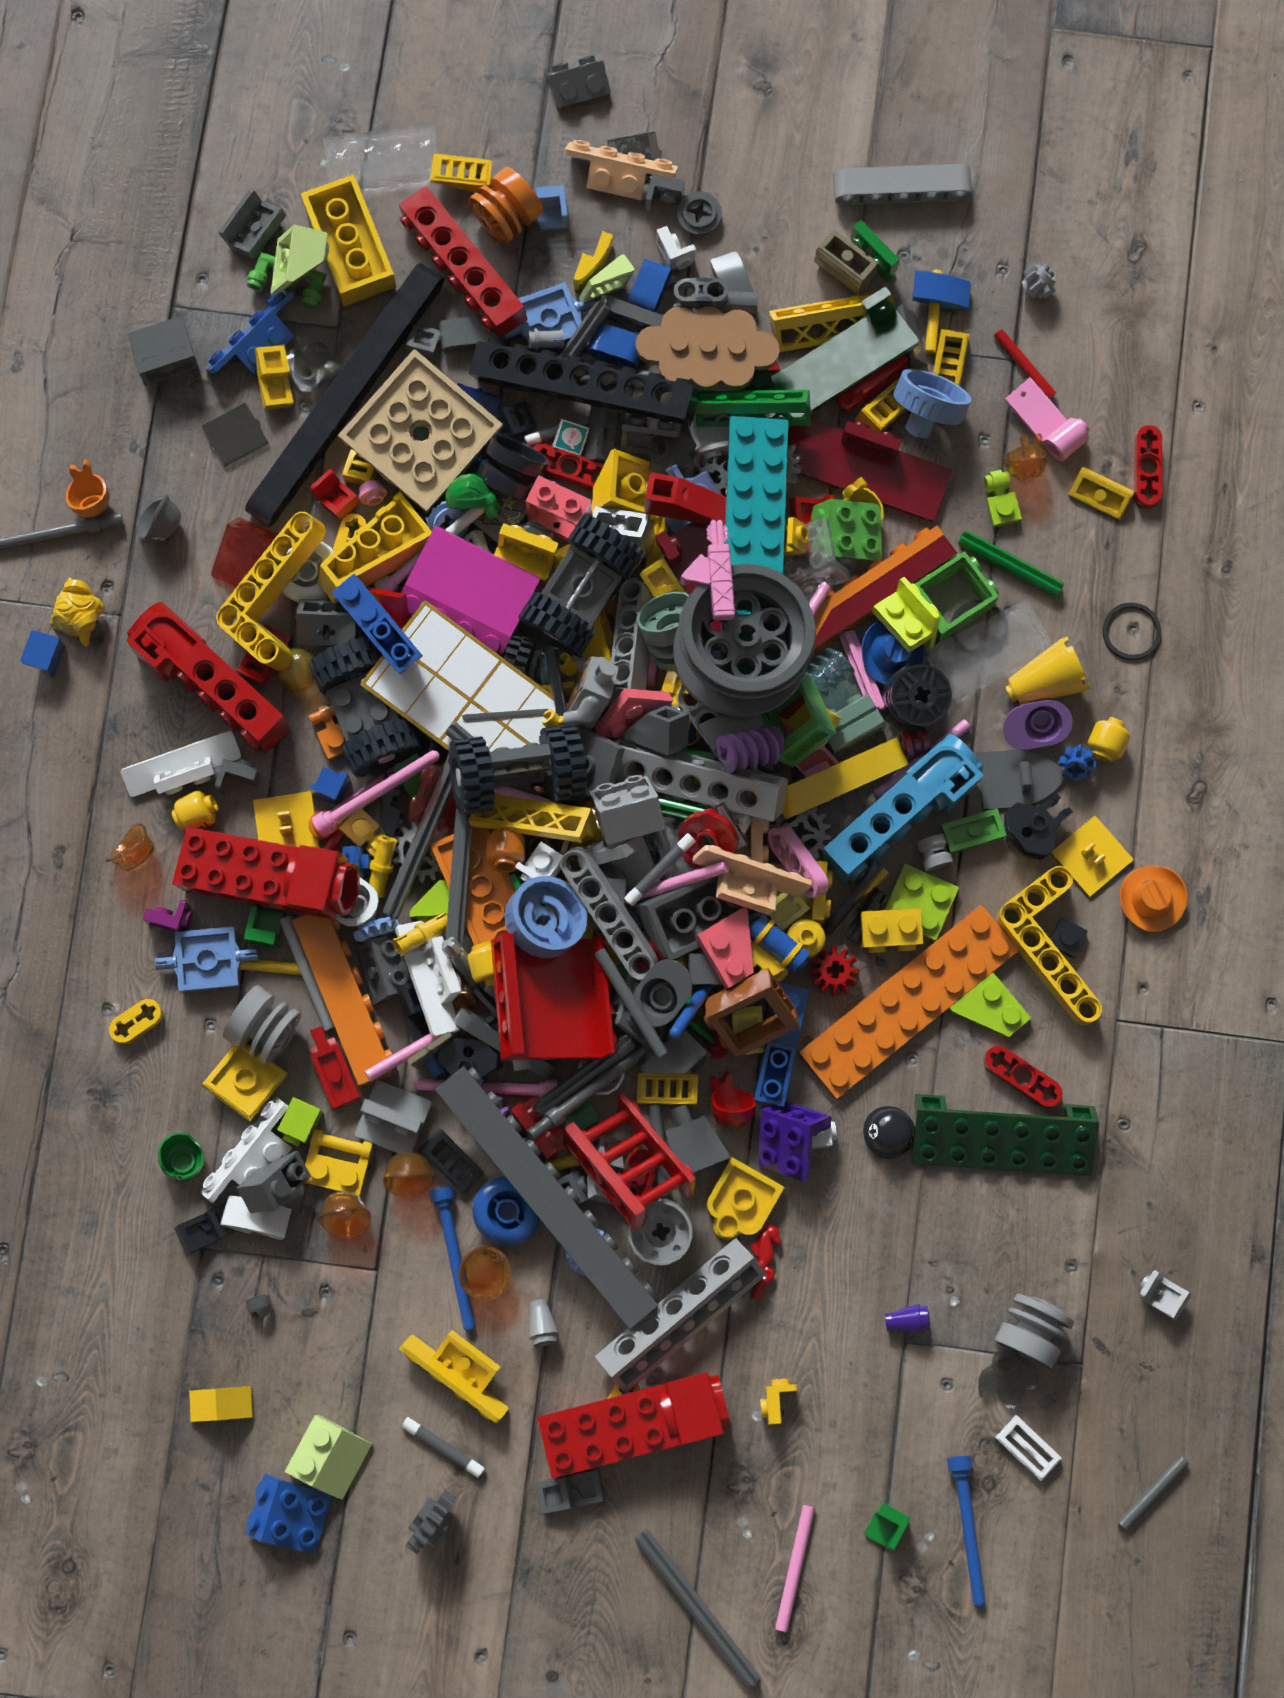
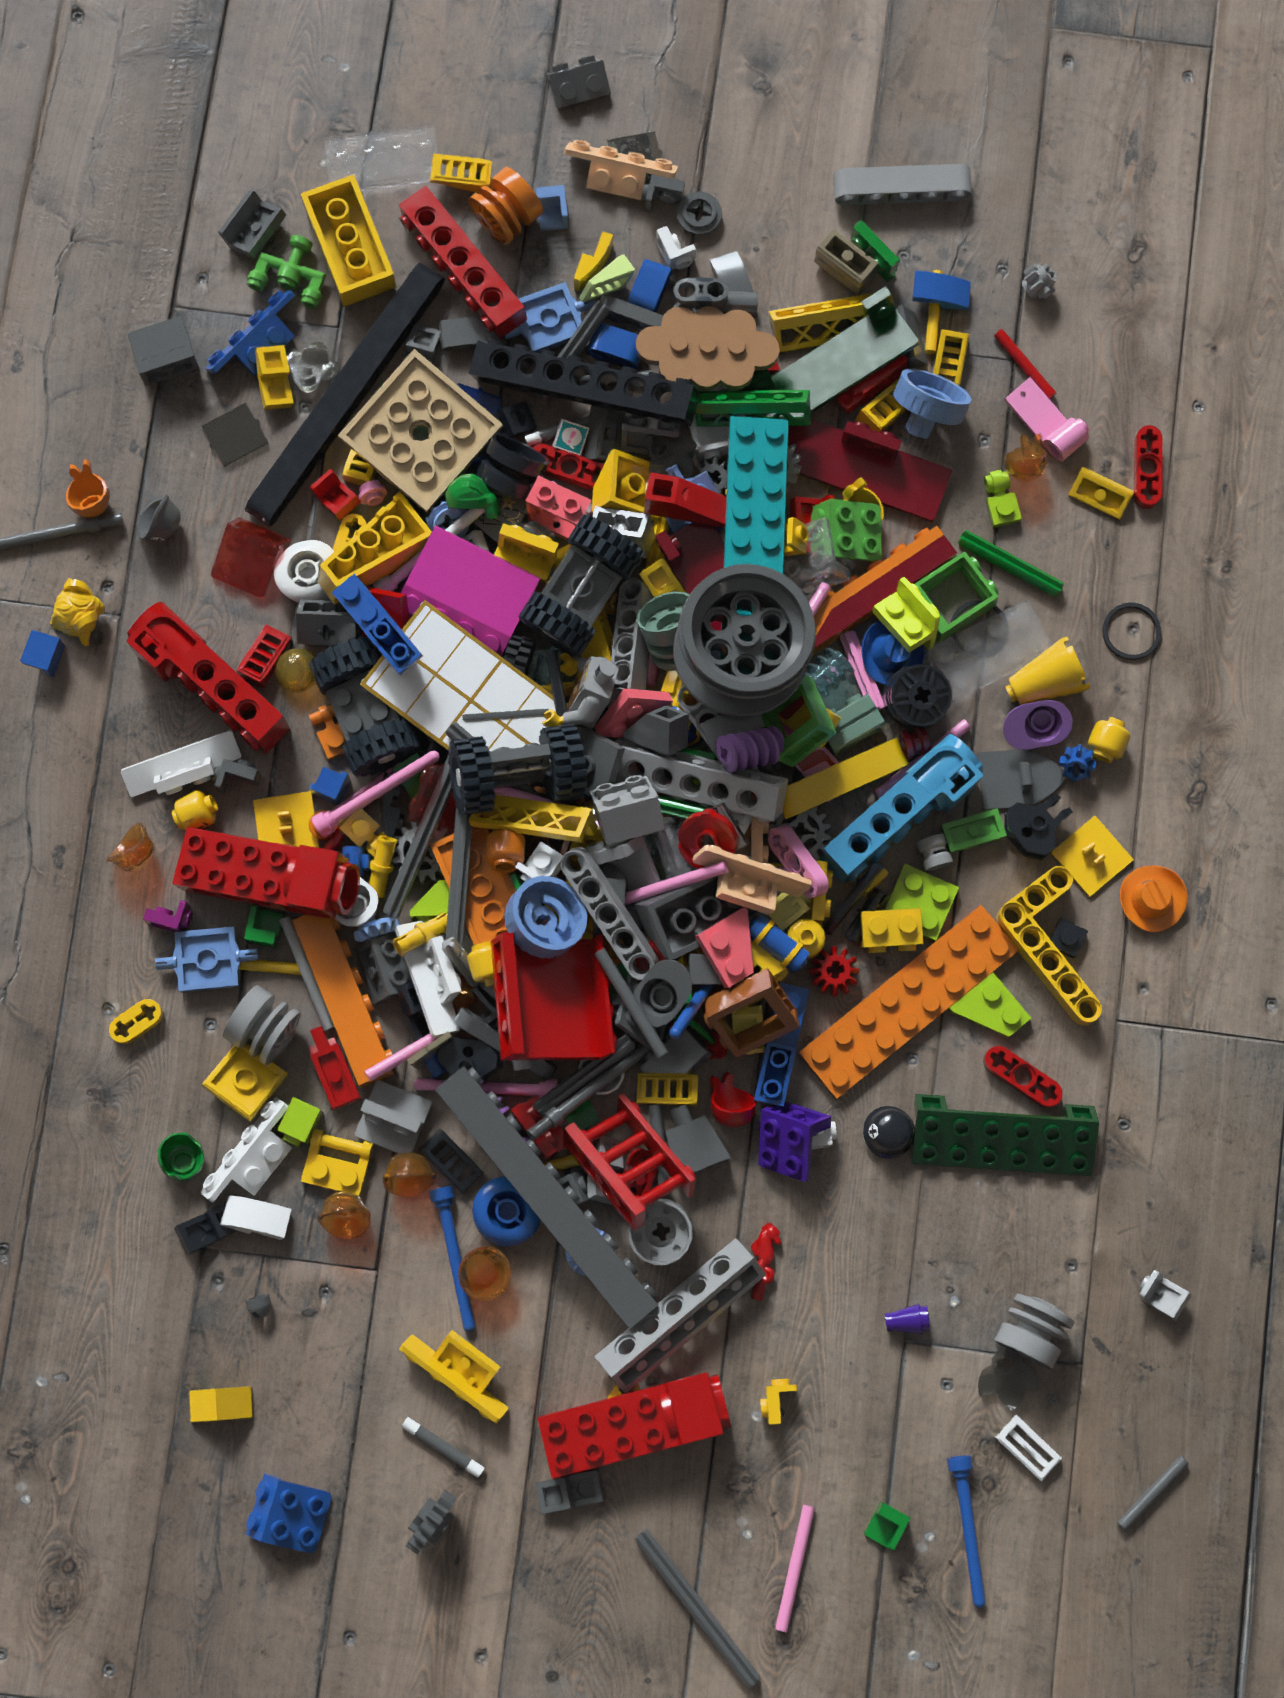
(268, 589): yellow beam -> none
(273, 1183): dark grey slope -> none
(296, 255): yellowish green slope -> none
(328, 1457): yellowish green slope -> none
(542, 1325): light grey cone -> none
(543, 339): light grey pin -> none
(660, 869): dark grey bar -> none
(715, 571): bright pink piece -> none
(741, 1200): yellow plate -> none

